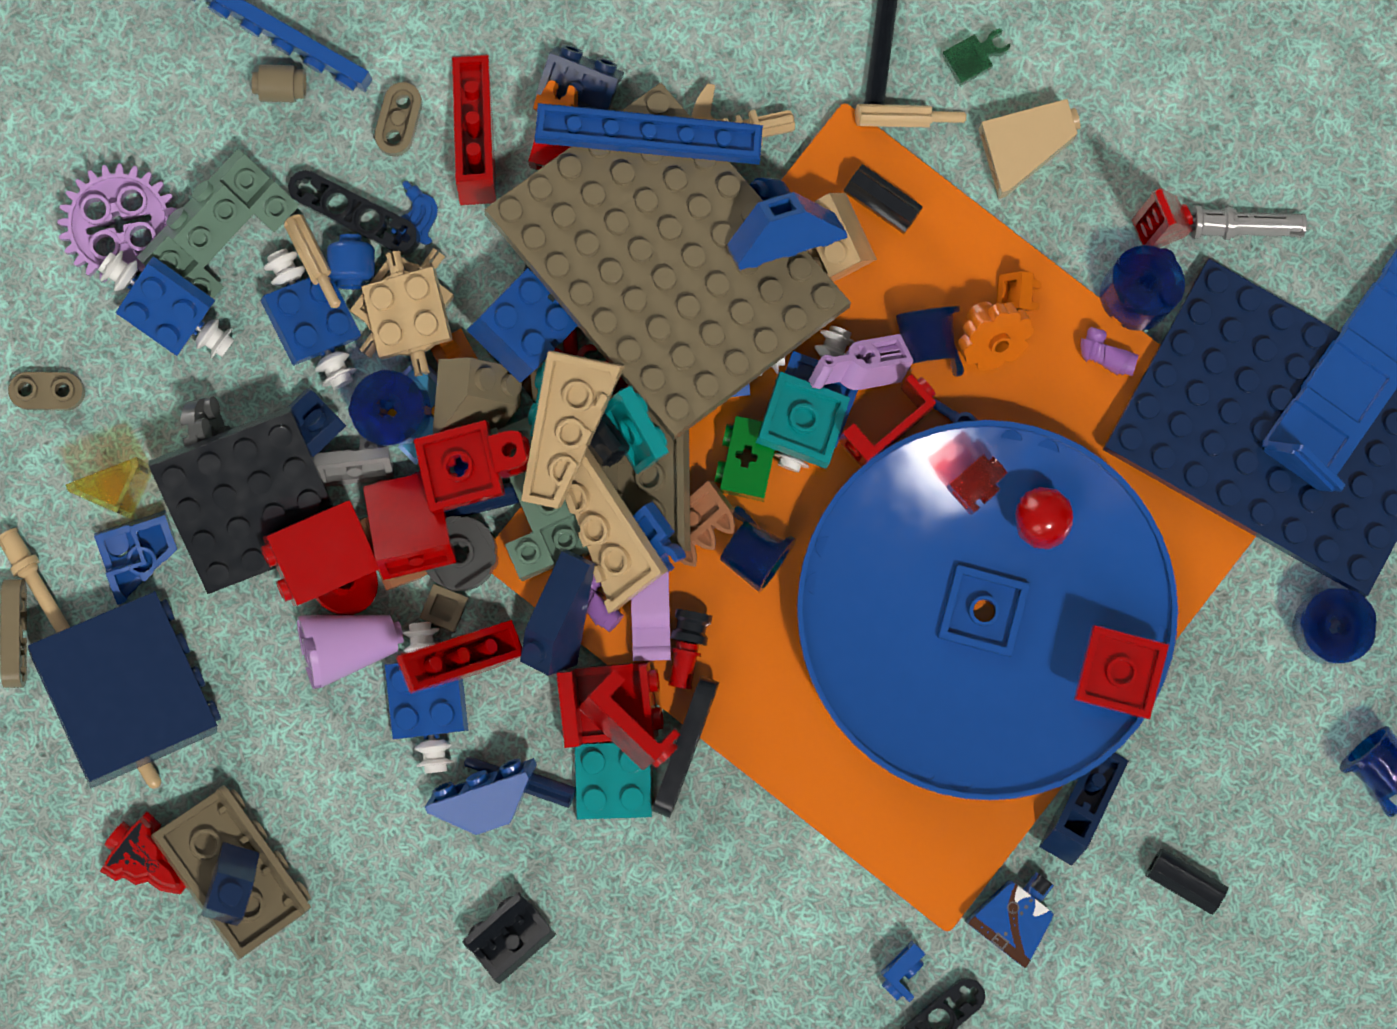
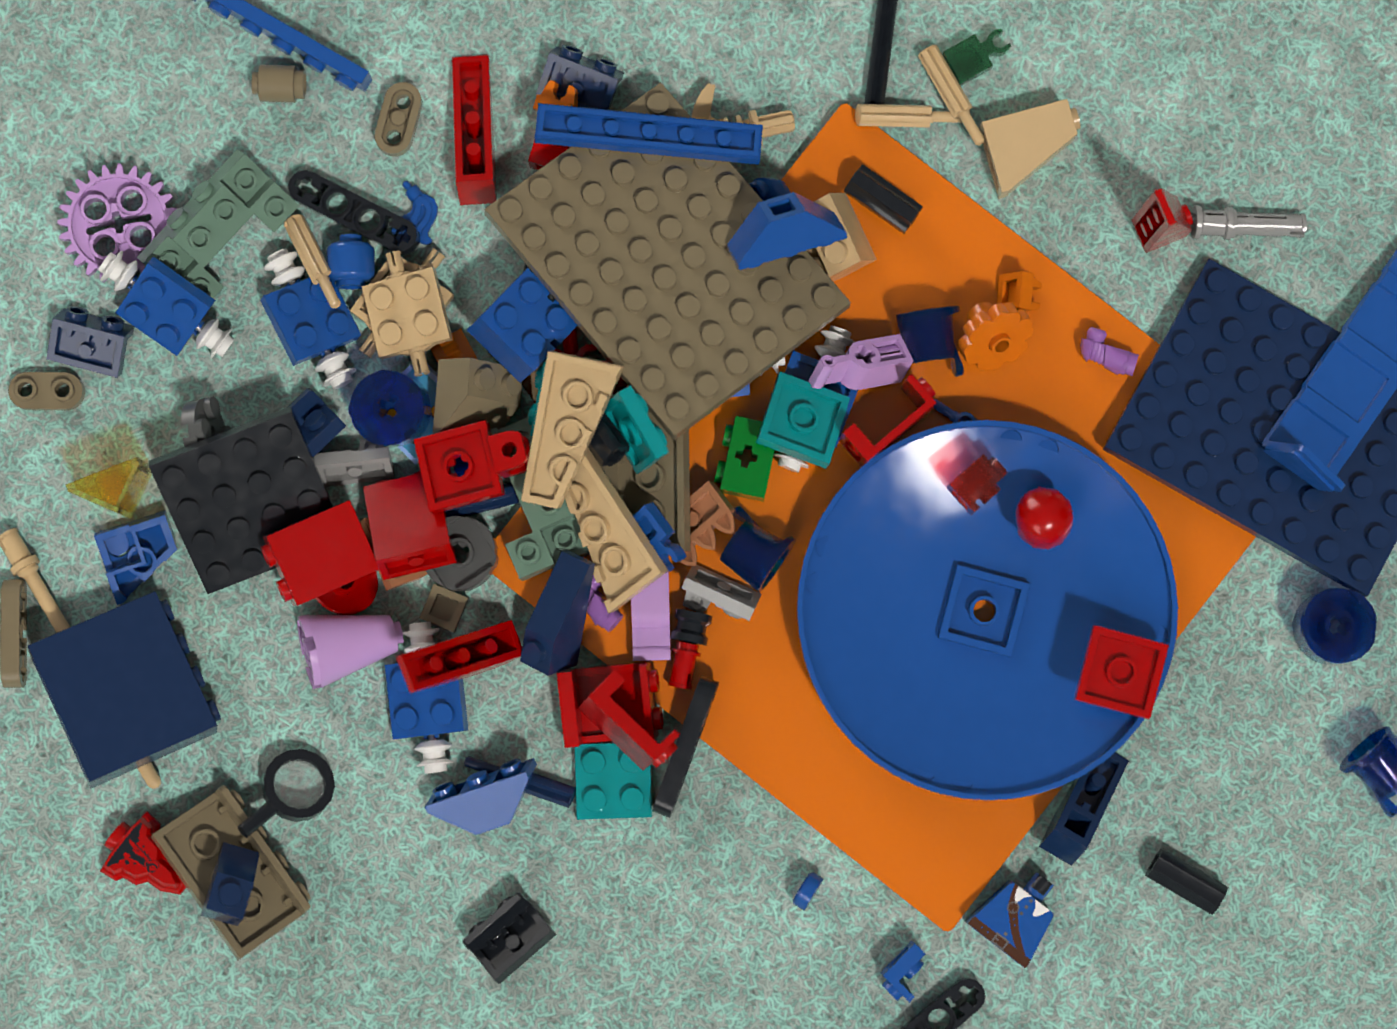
(89, 341): none -> bracket
(294, 788): none -> piece
(706, 587): none -> light grey hinge
(807, 890): none -> blue tile
(950, 90): none -> tan axle
(1142, 287): clear blue brick -> none

